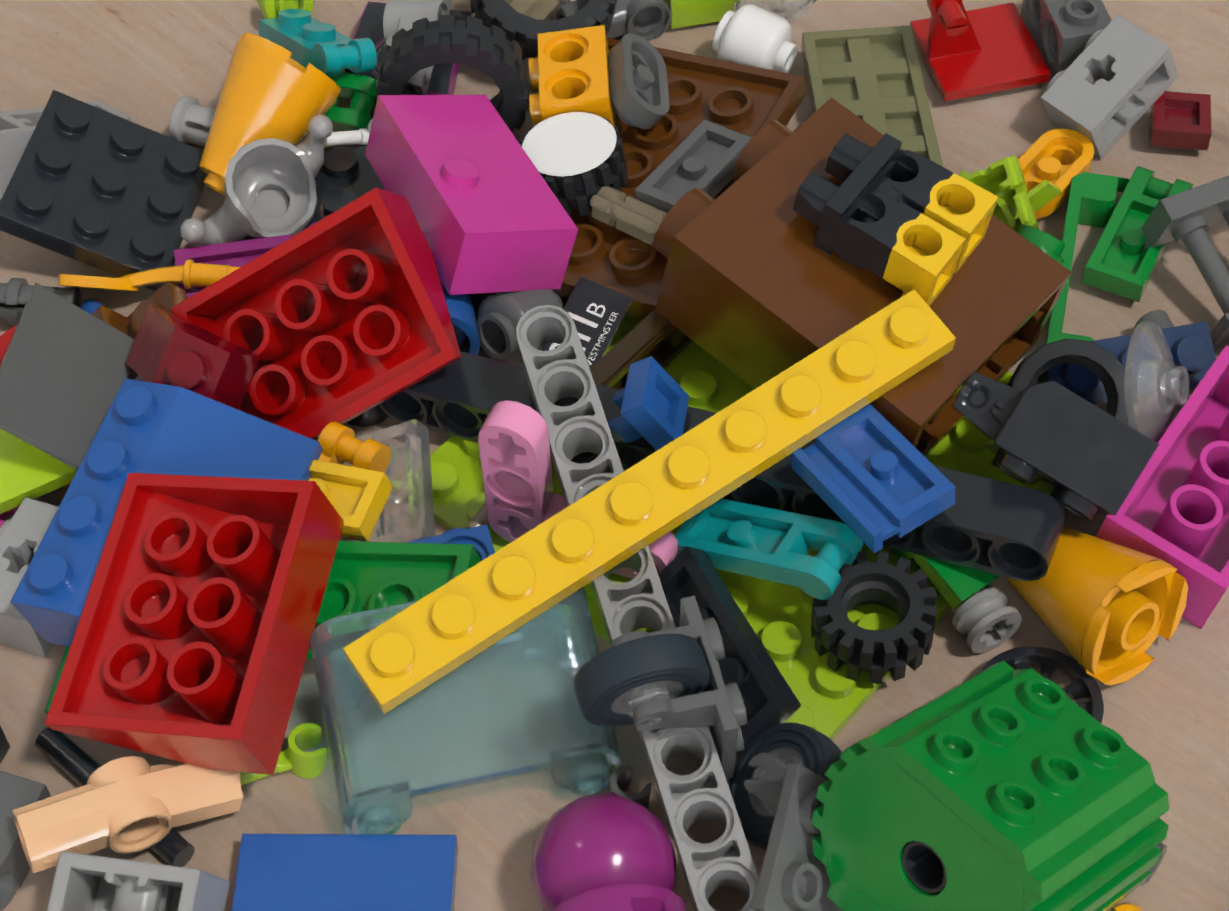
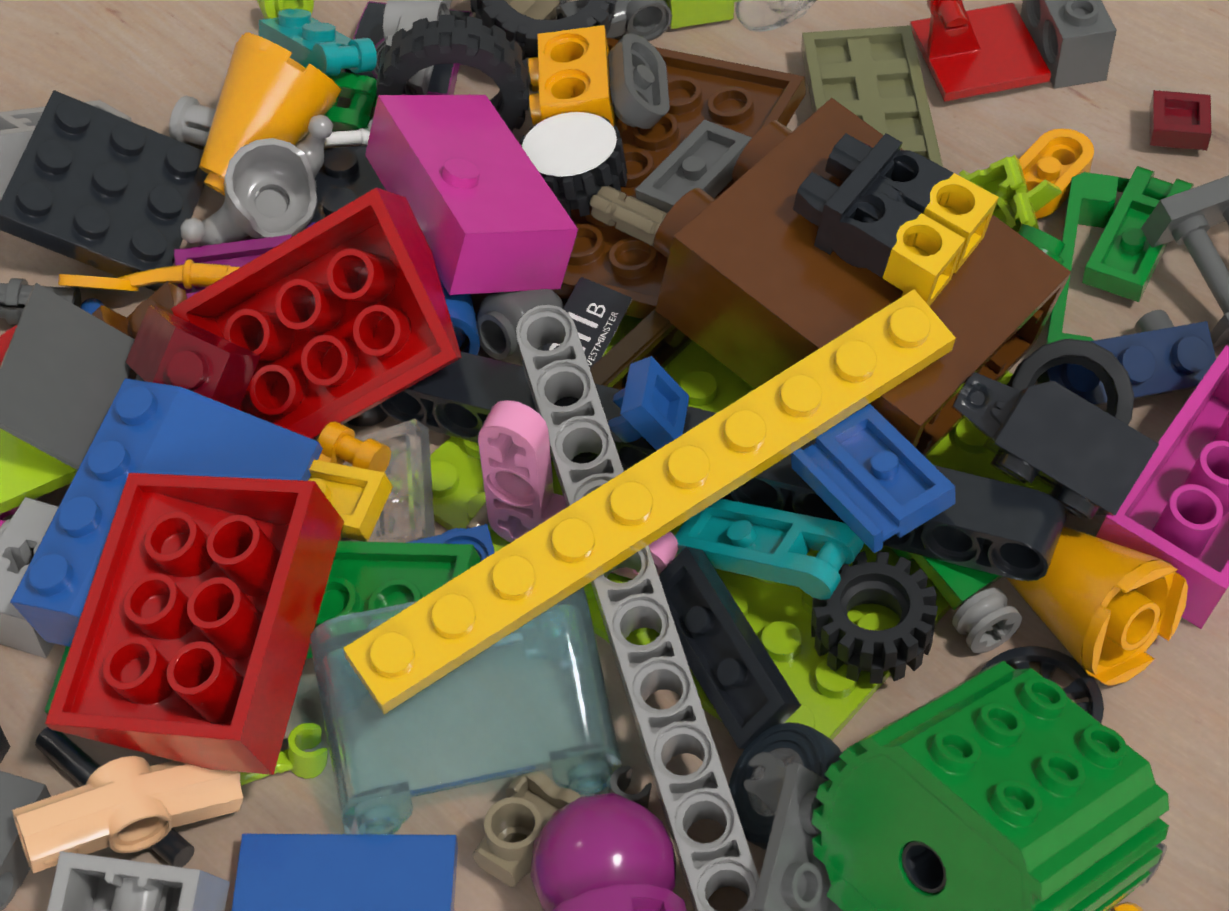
(515, 824): none -> dark tan plate
(666, 683): plate -> none
(755, 39): white head -> none
(1110, 84): light grey brick -> none
(1152, 381): clear dish -> none

